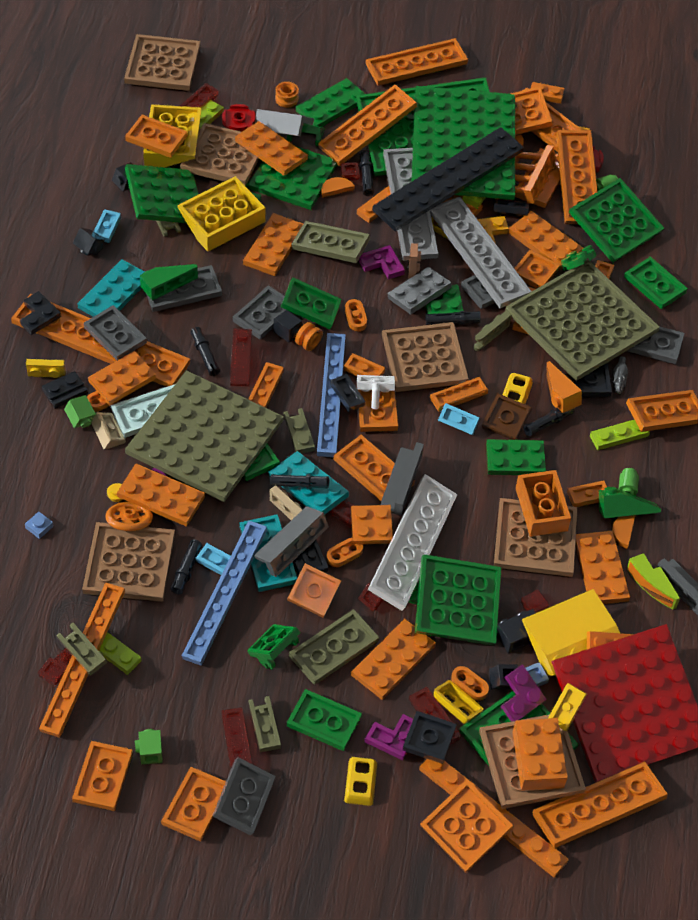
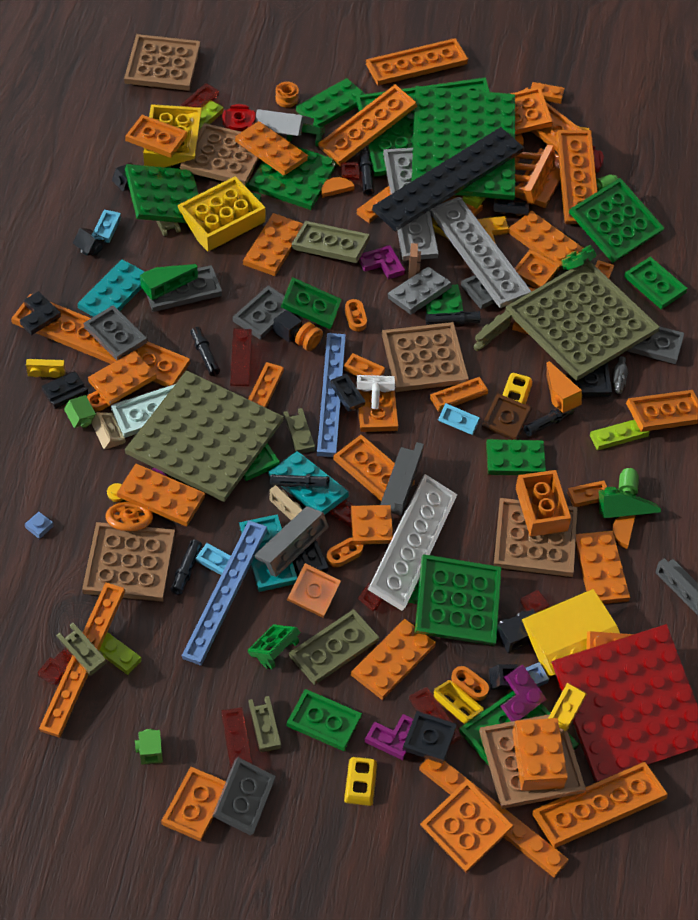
(102, 776): orange plate -> none
(653, 581): lime slope -> none

